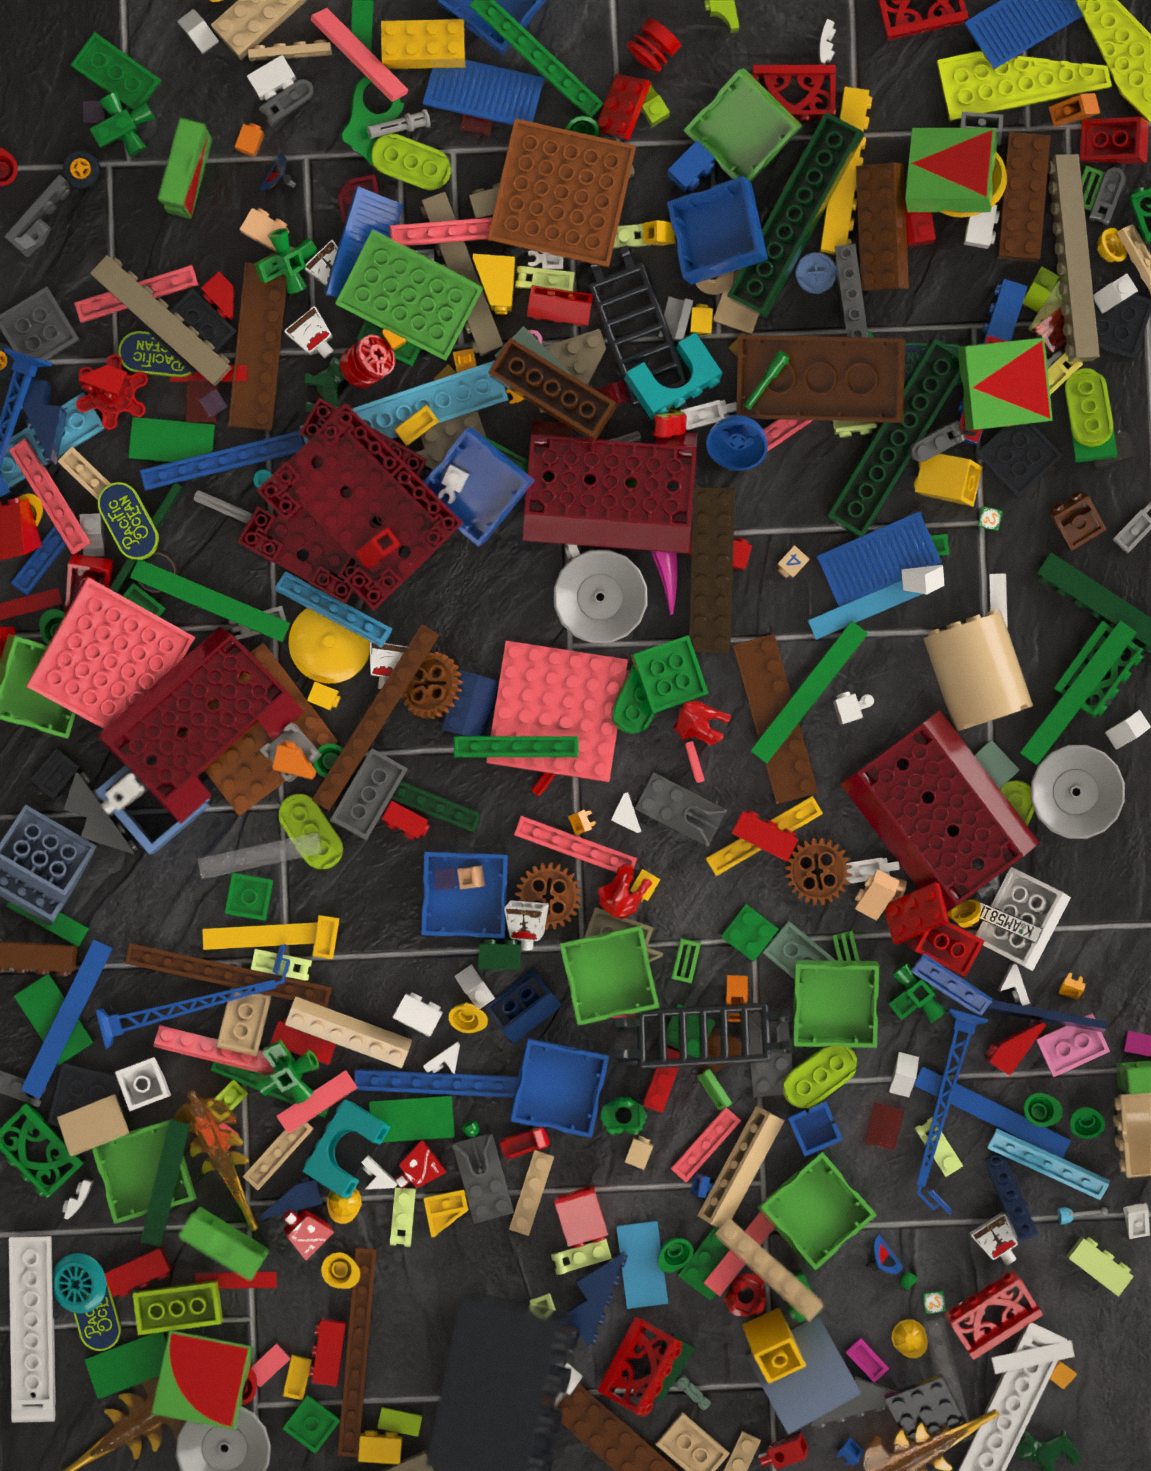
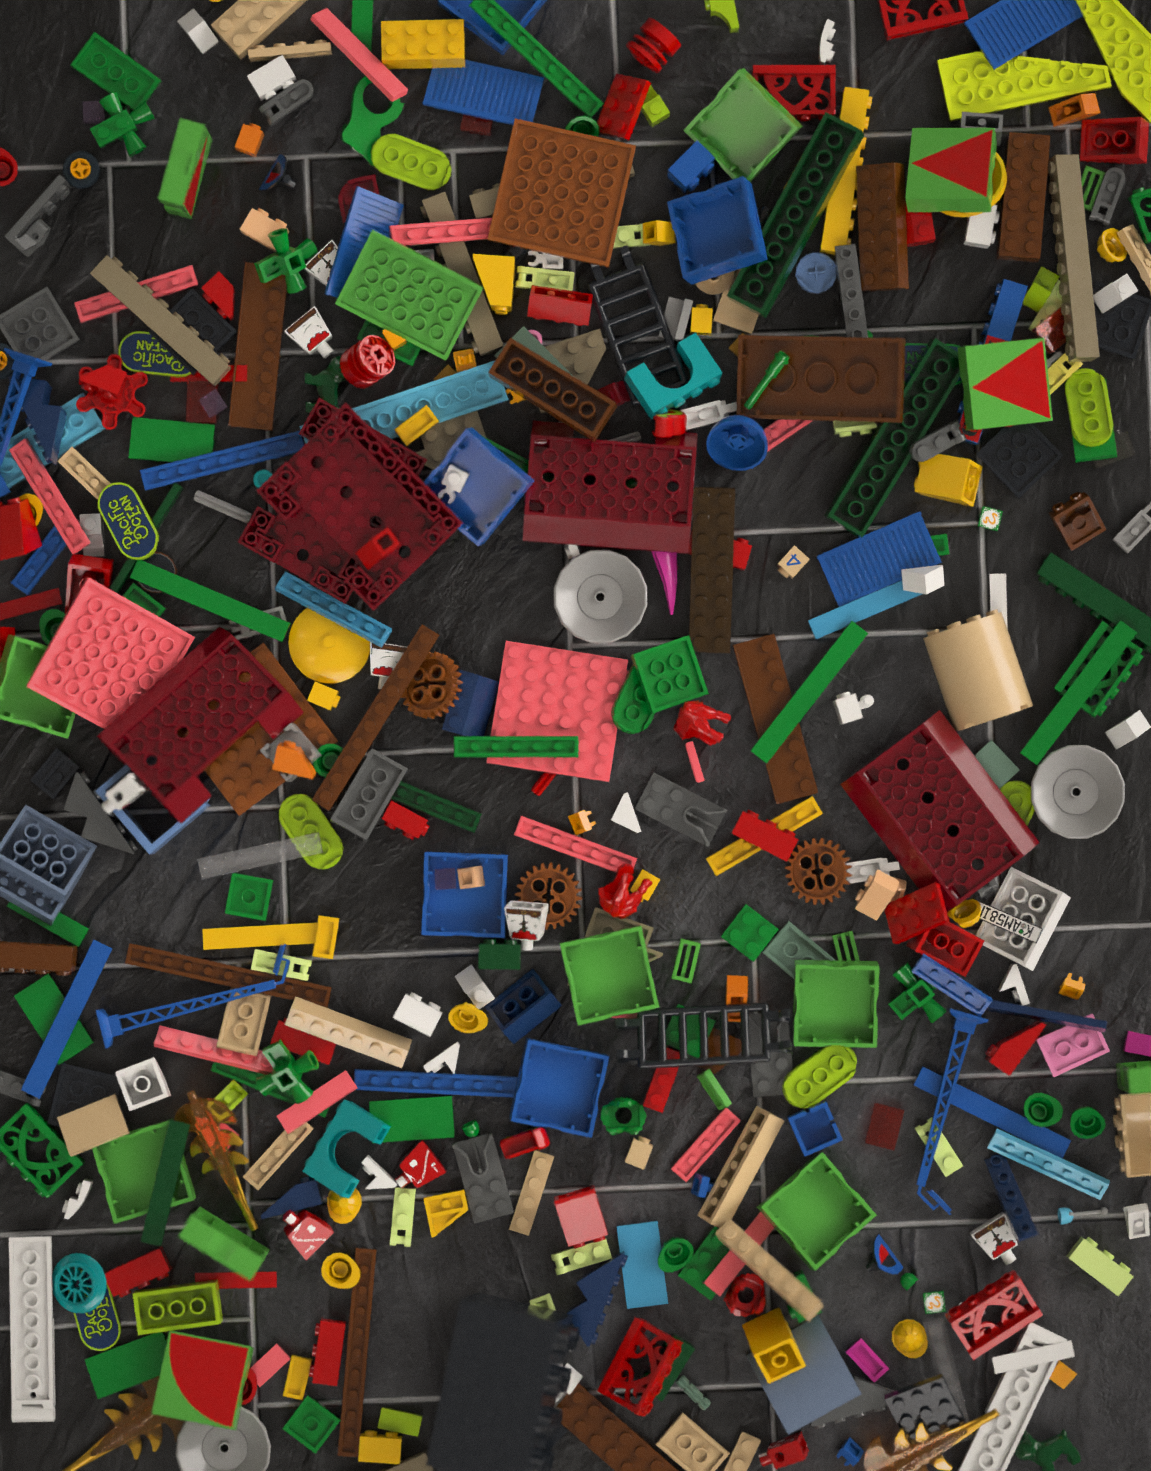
(408, 123): light grey pin -> none
(904, 1074): white slope -> none

